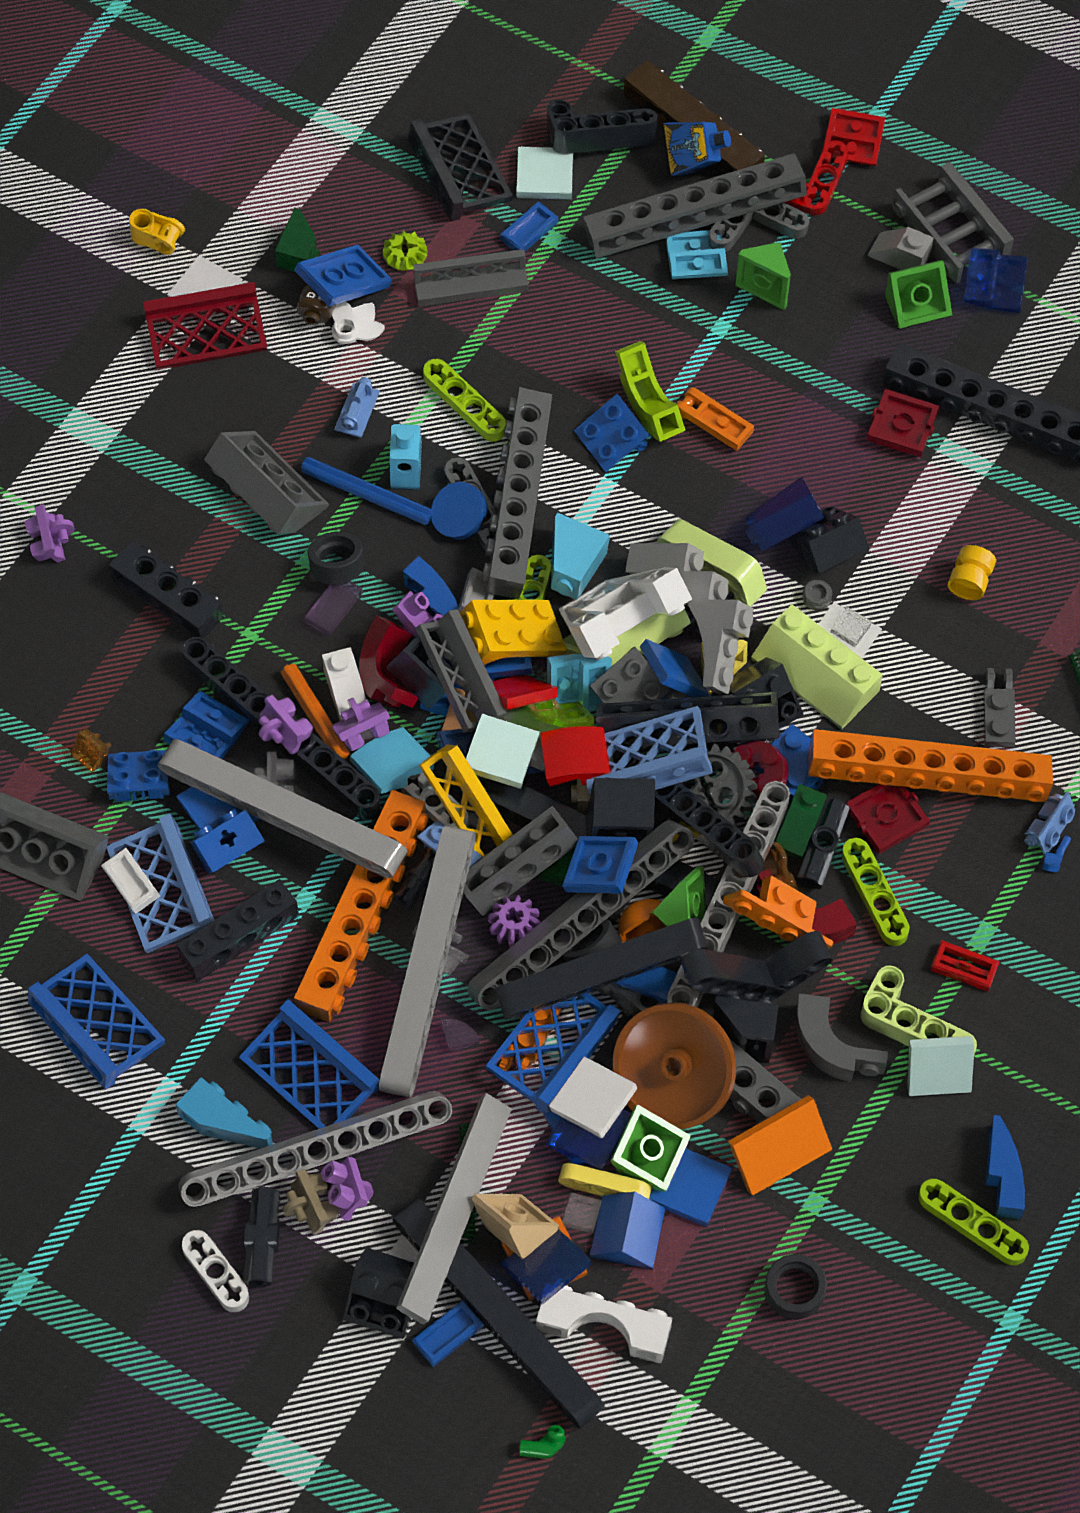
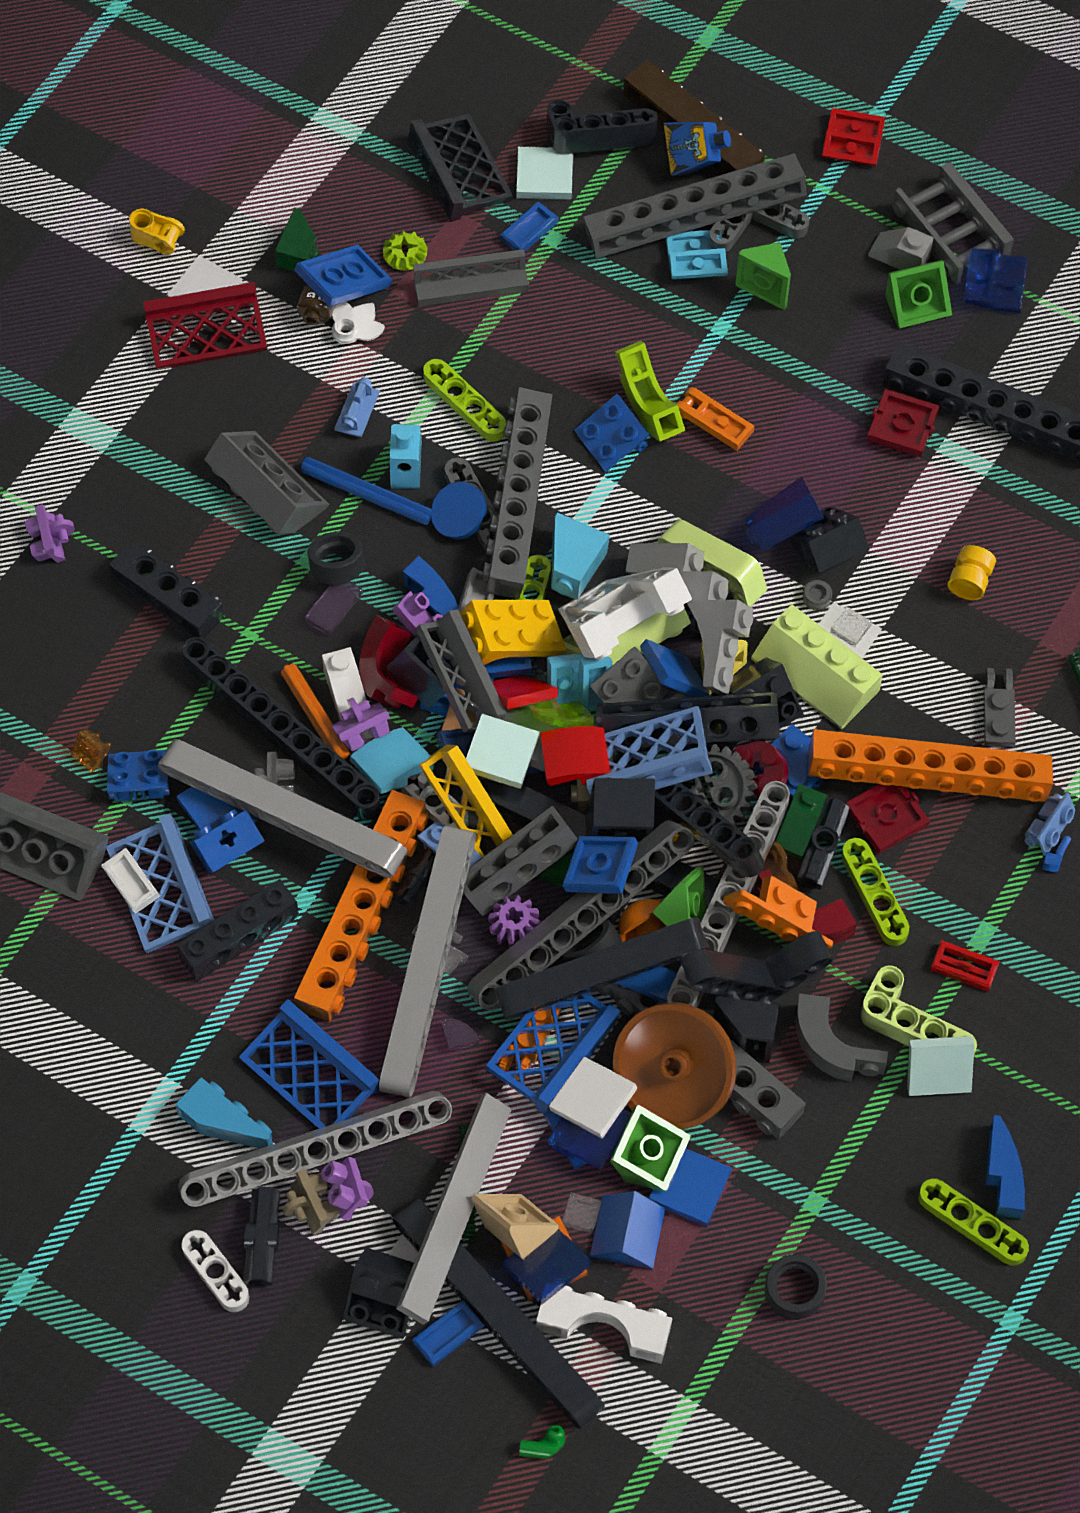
(78, 1040): blue fence -> none
(207, 726): blue slope -> none
(280, 726): medium lavender hips -> none
(599, 1181): light yellow beam -> none
(780, 1145): orange tile -> none
(827, 190): red beam -> none

